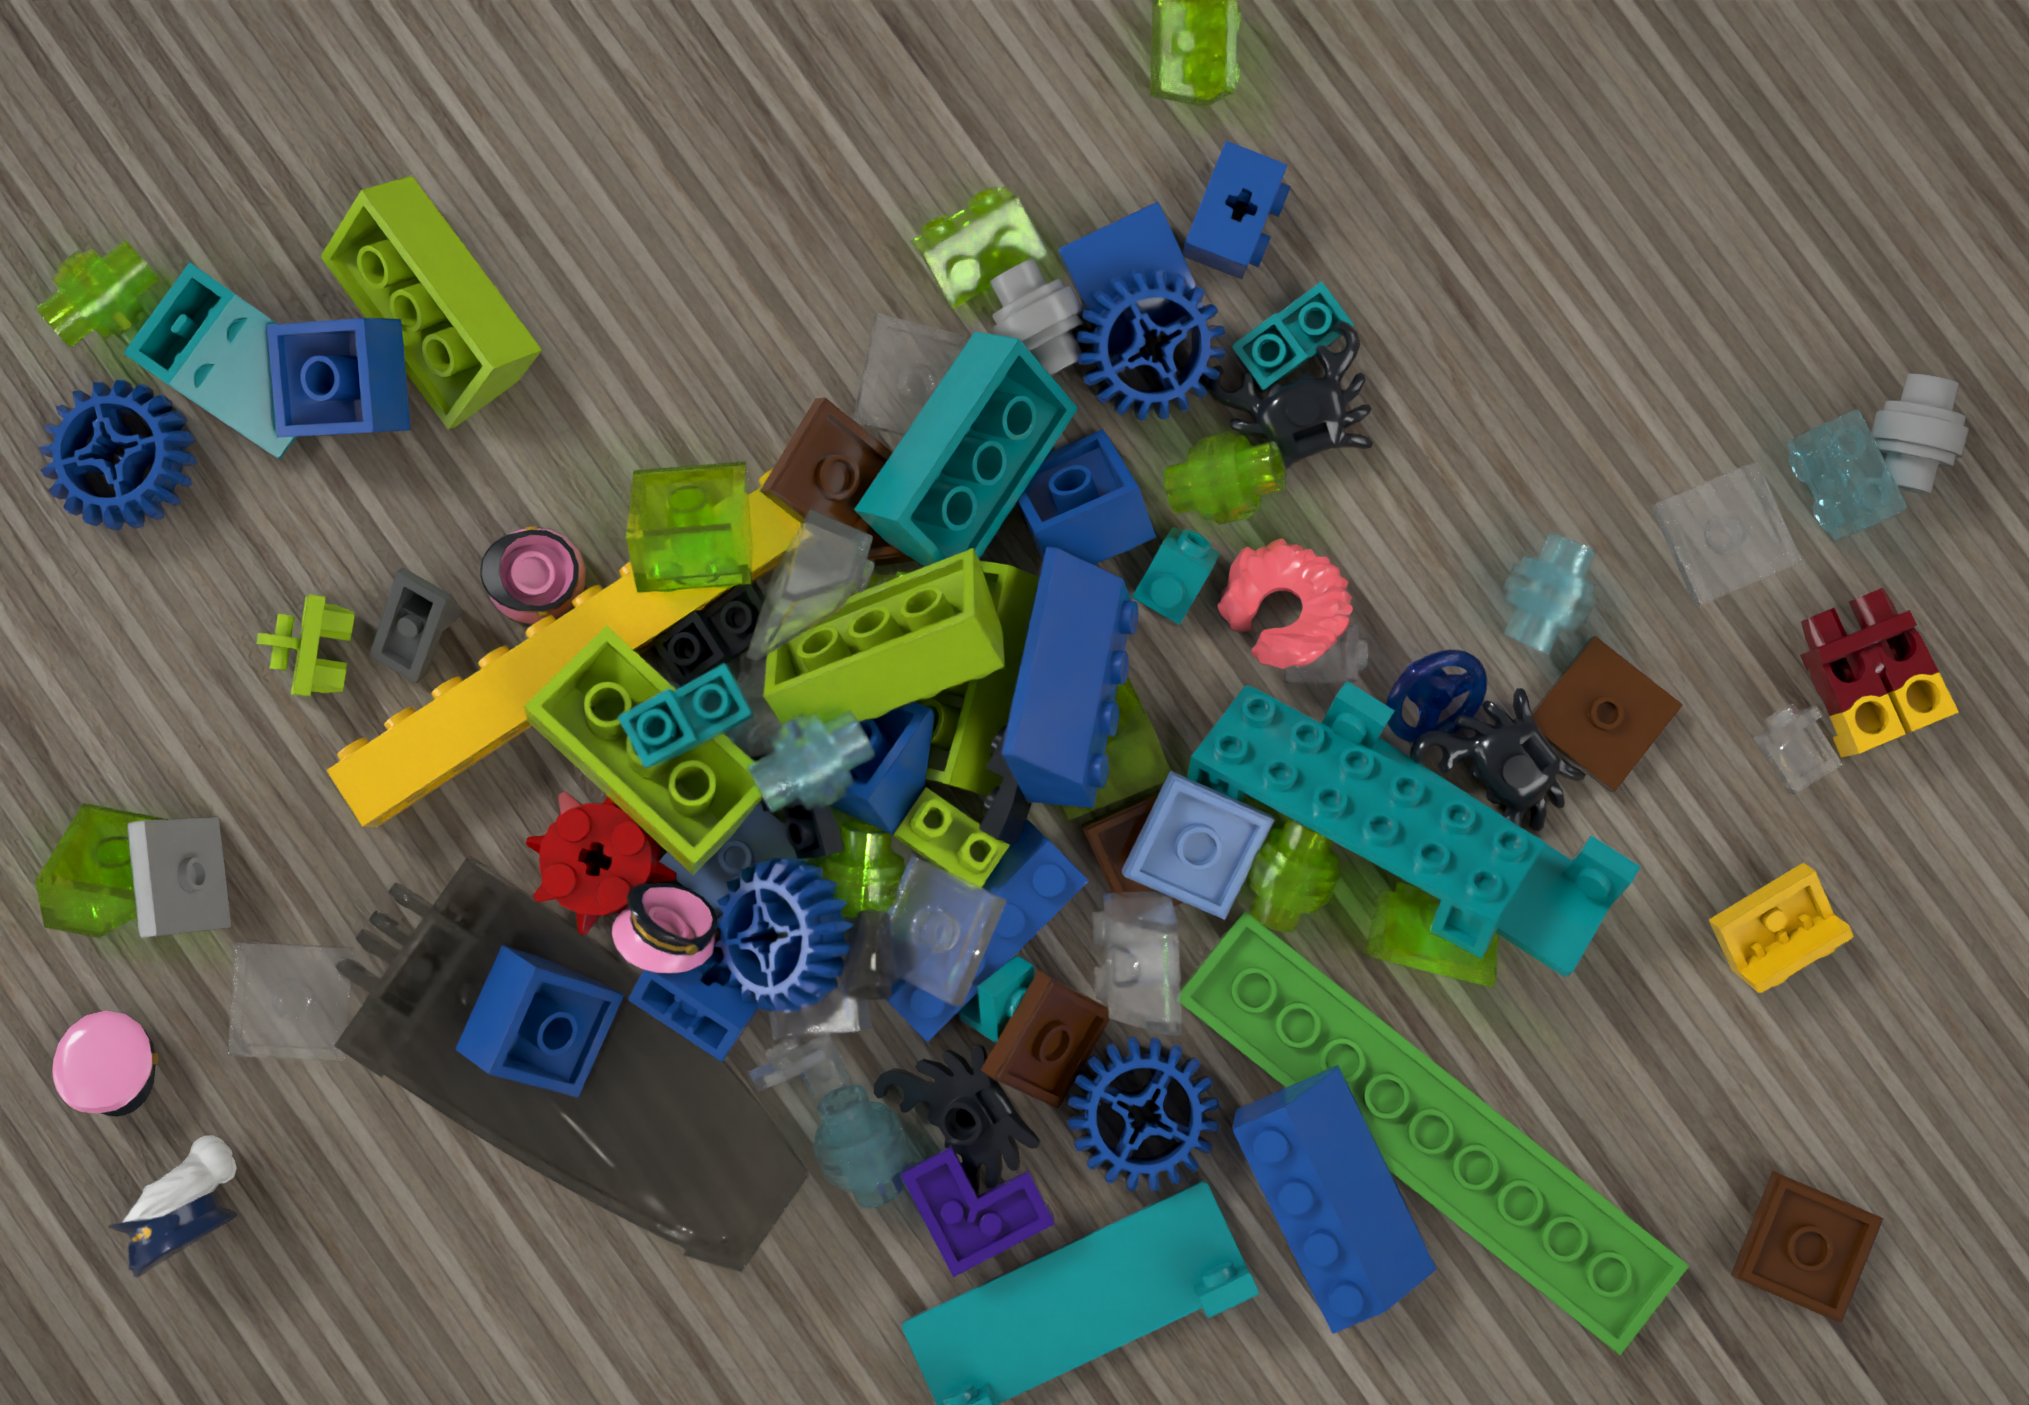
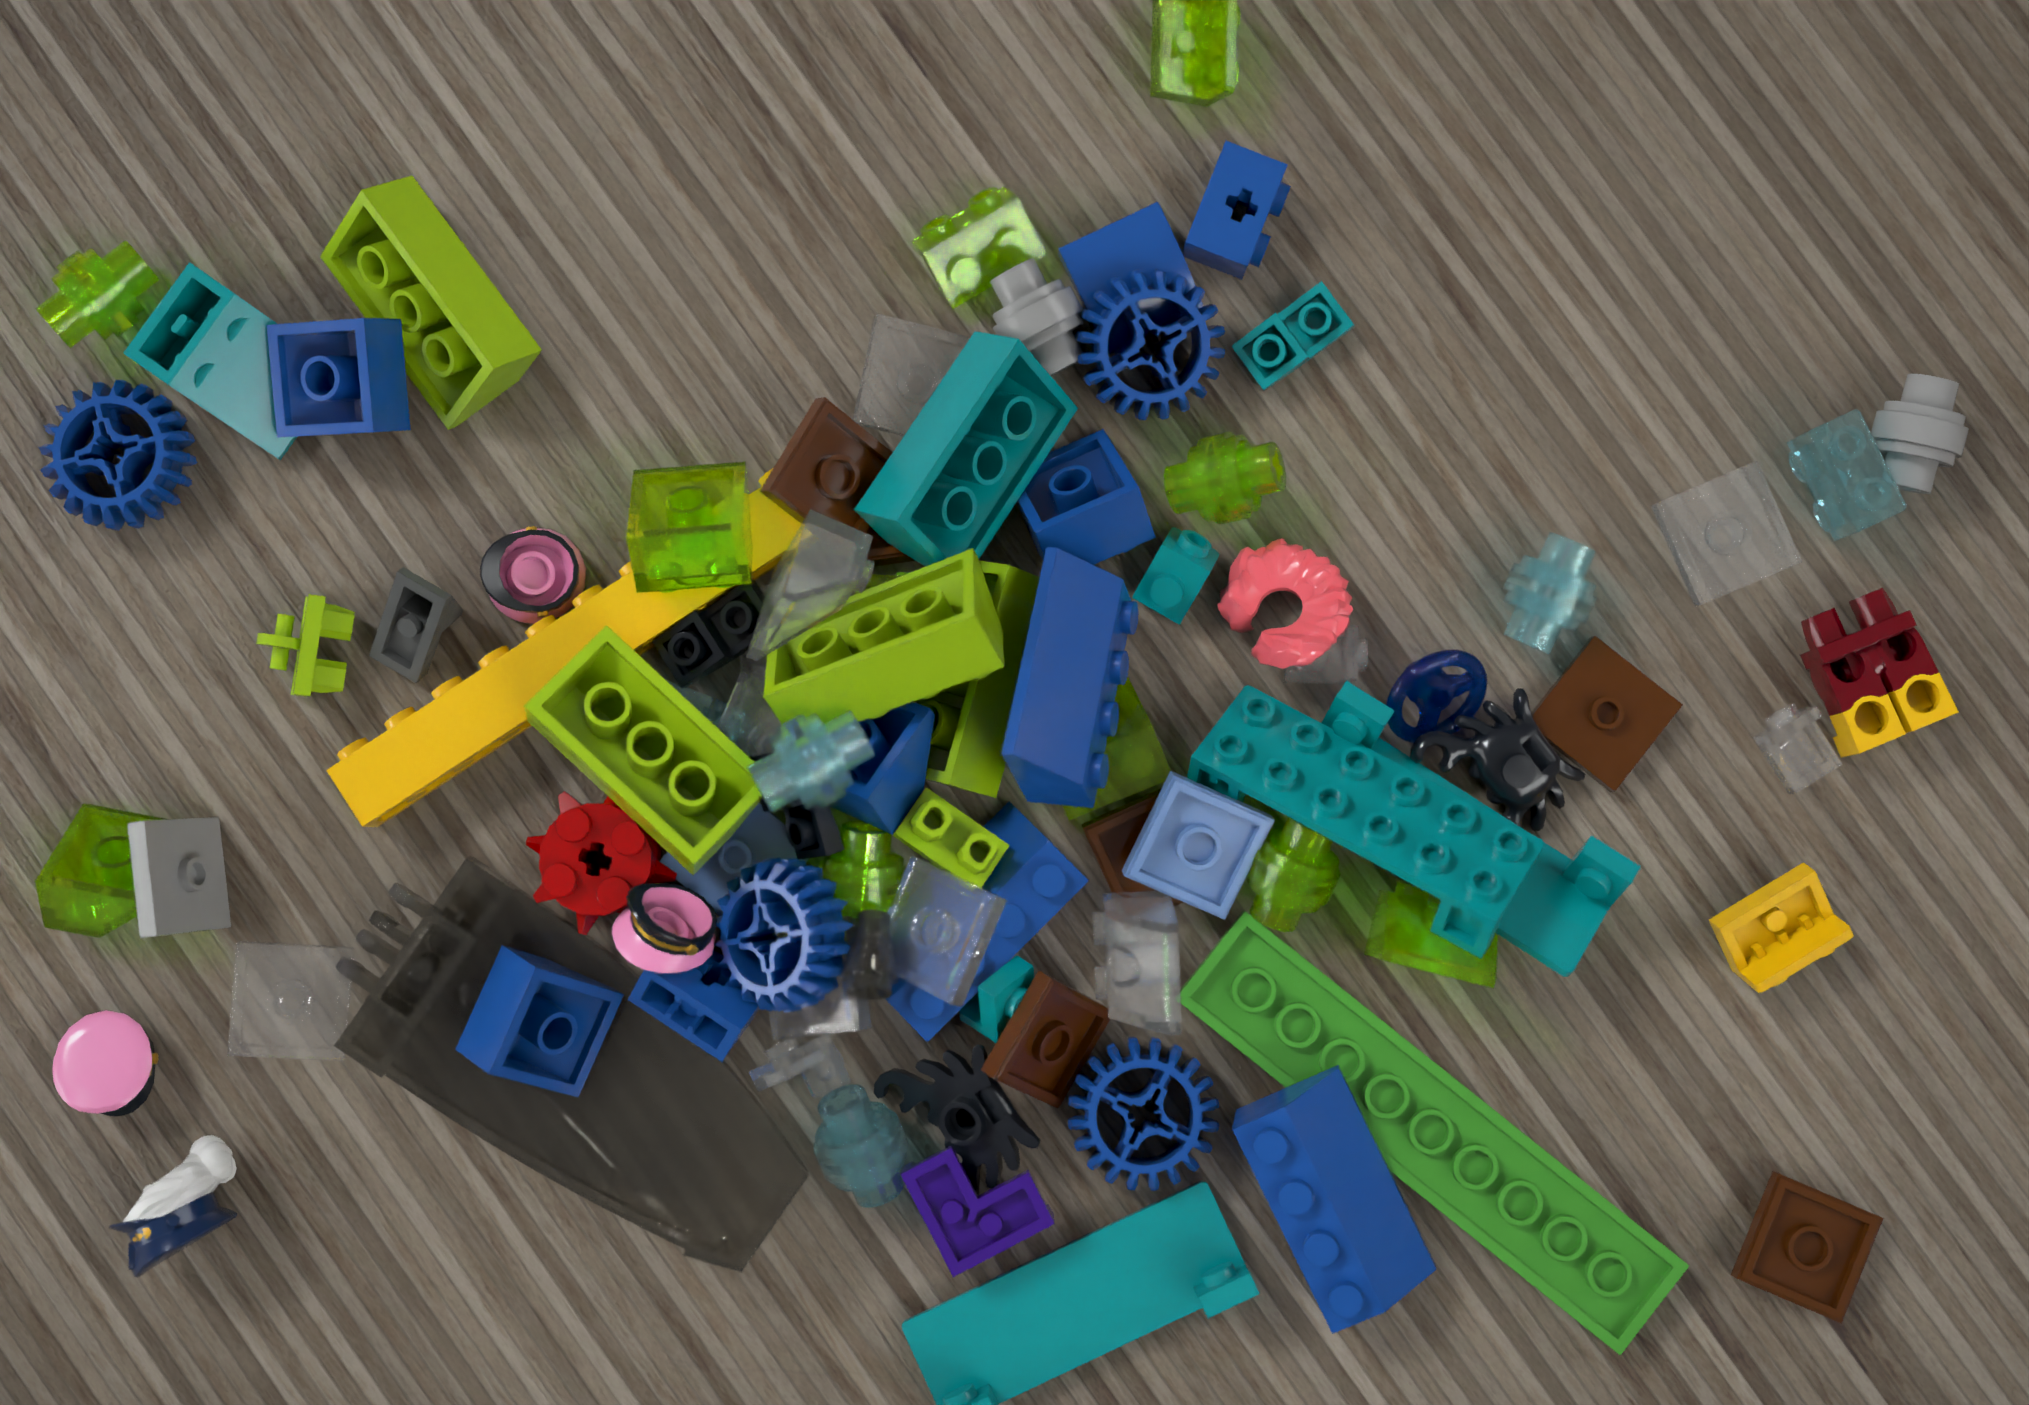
(686, 717): teal slope -> none
(1006, 805): black slope -> none
(1307, 412): black animal -> none

